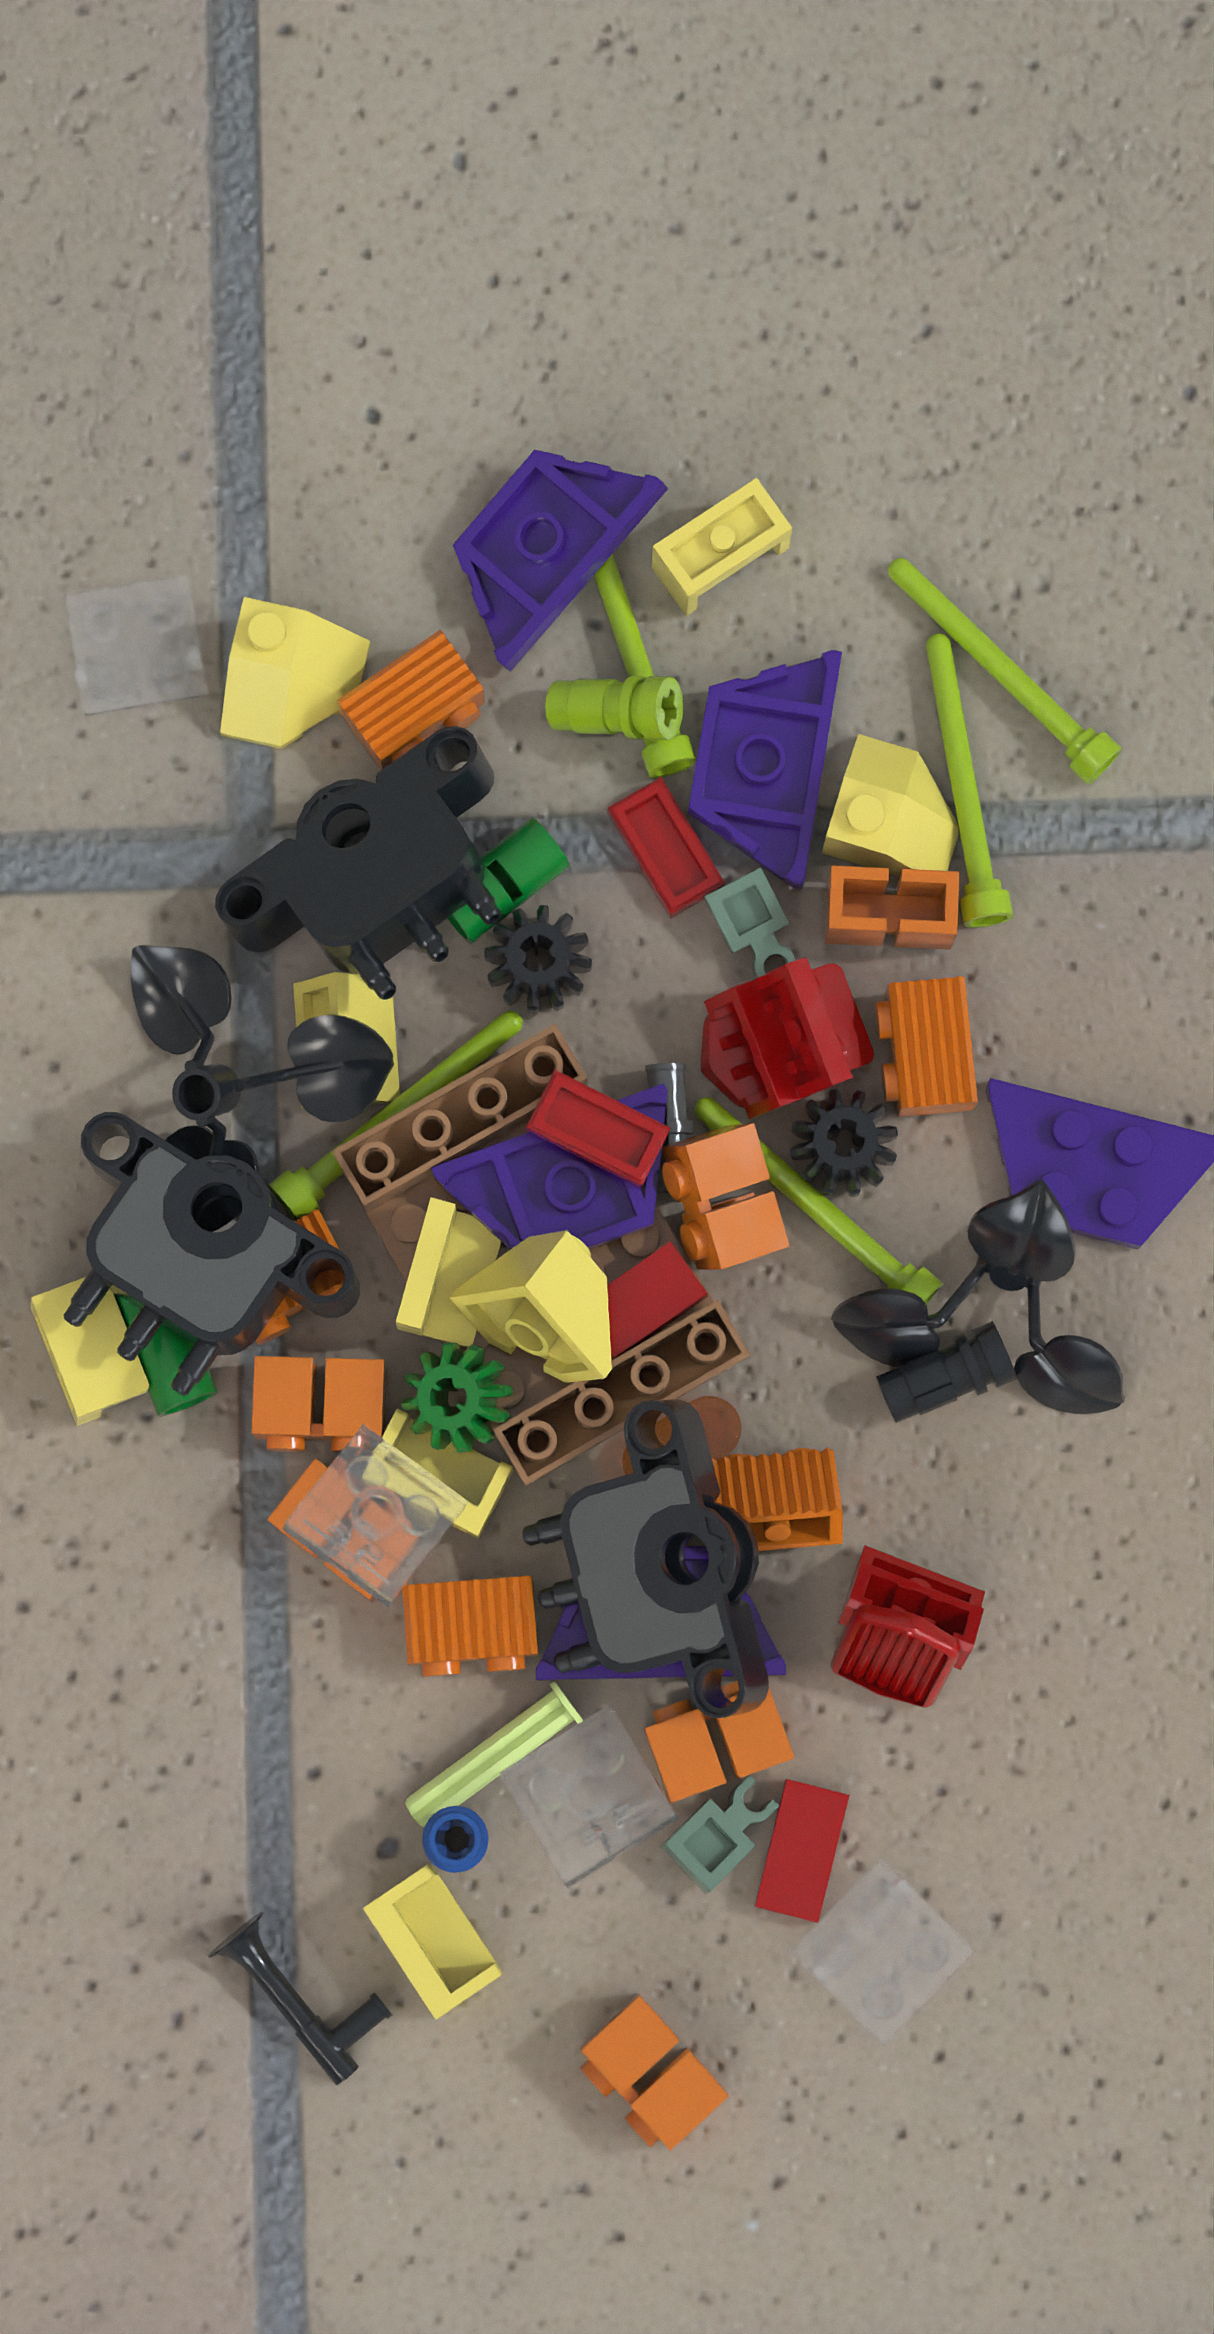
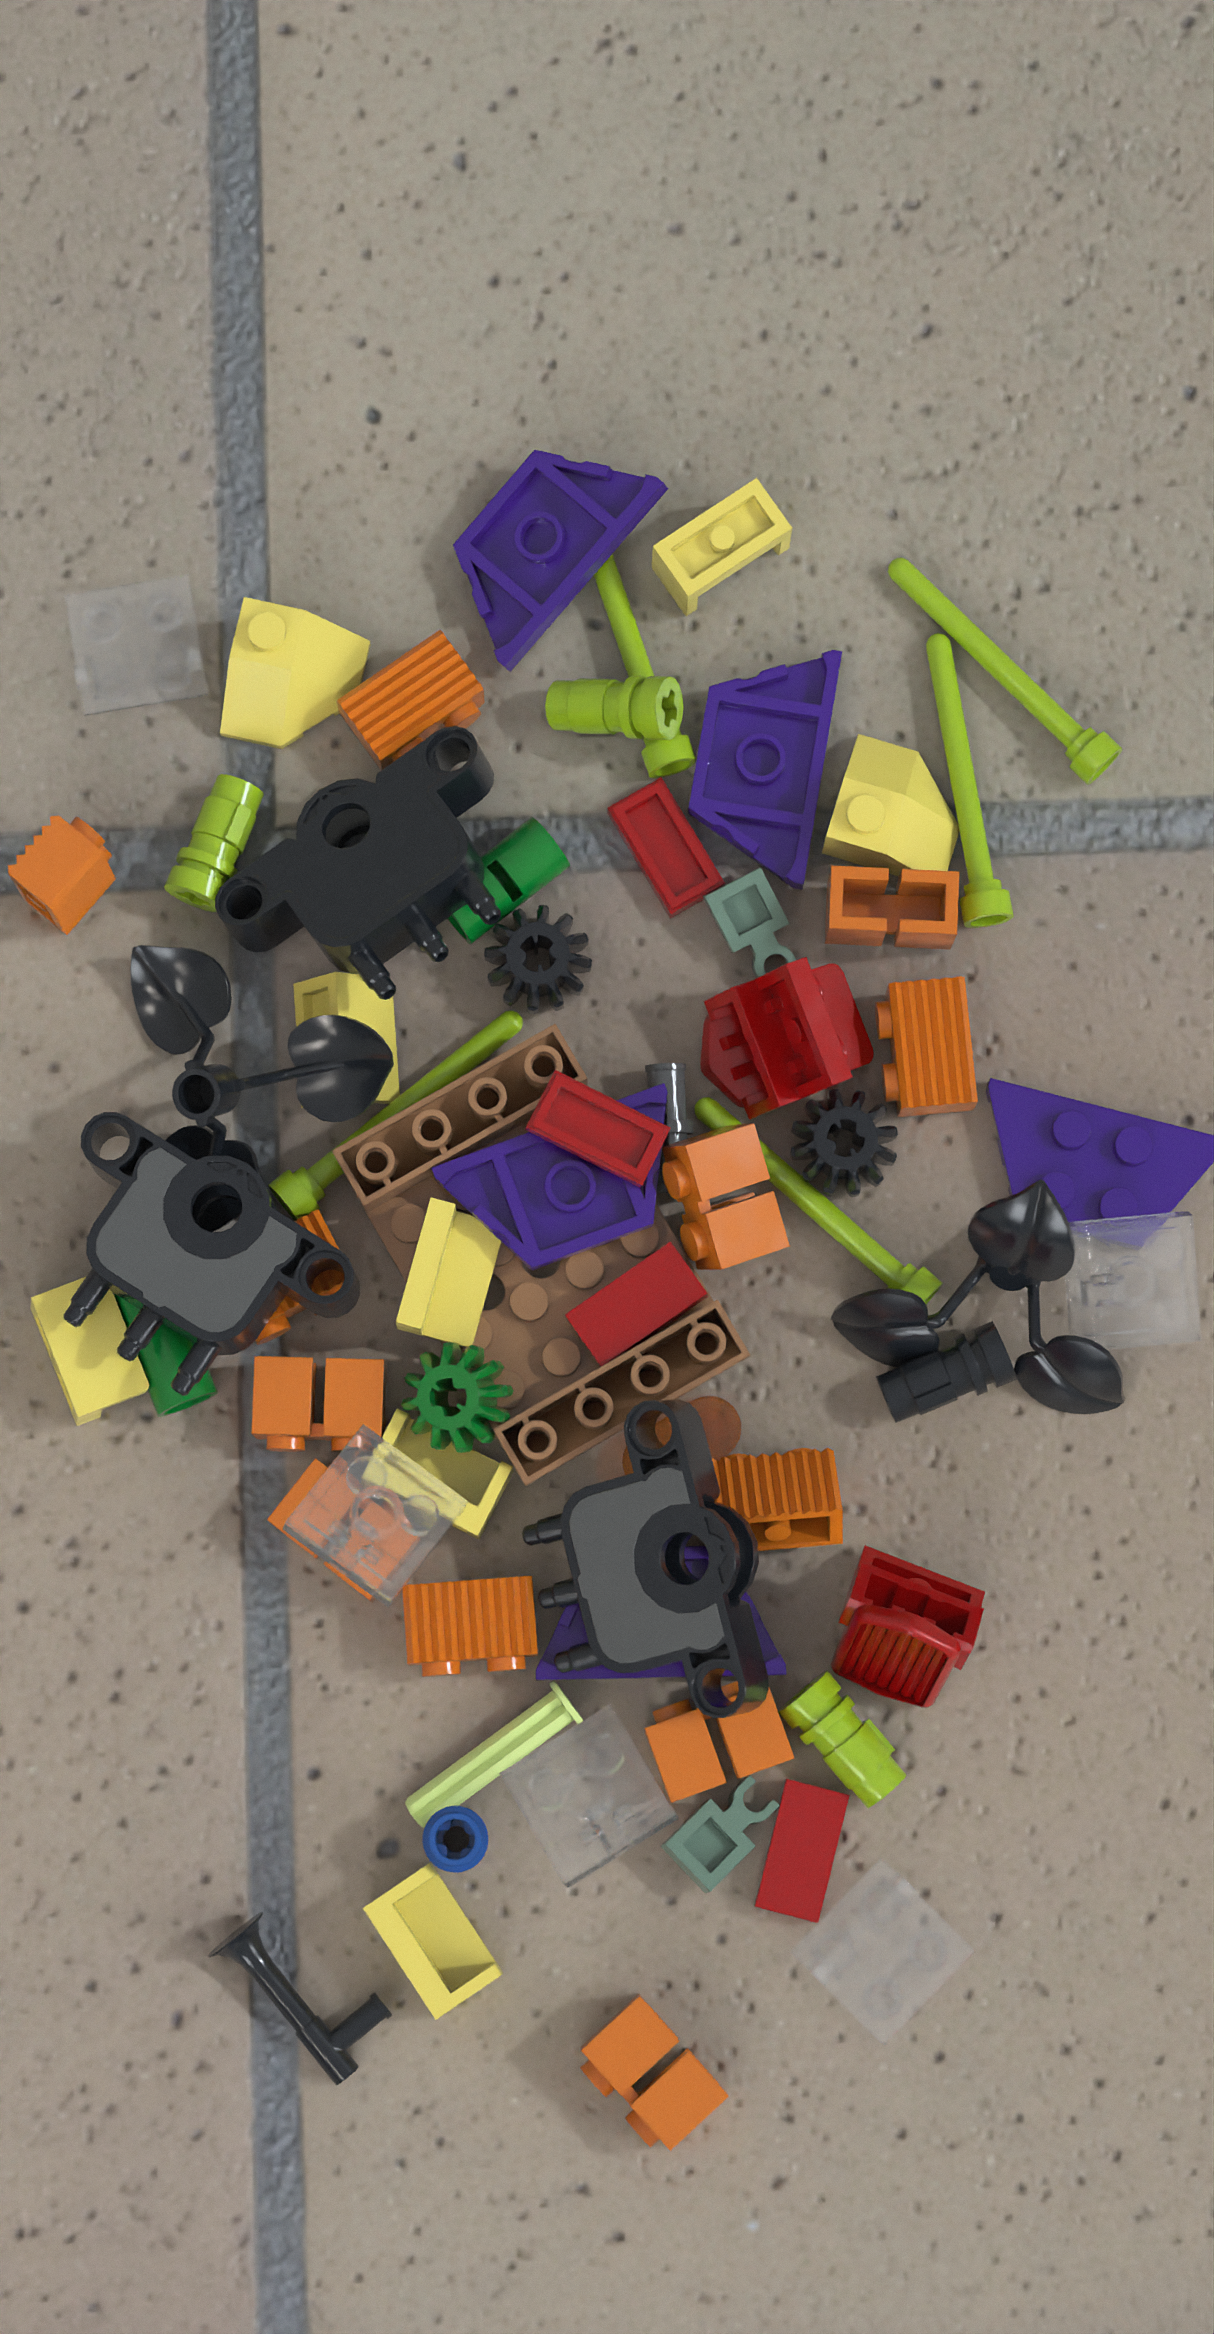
(63, 871): none -> orange brick
(215, 842): none -> lime axle
(546, 1302): light yellow slope -> none
(848, 1746): none -> lime axle
(1134, 1281): none -> clear hinge

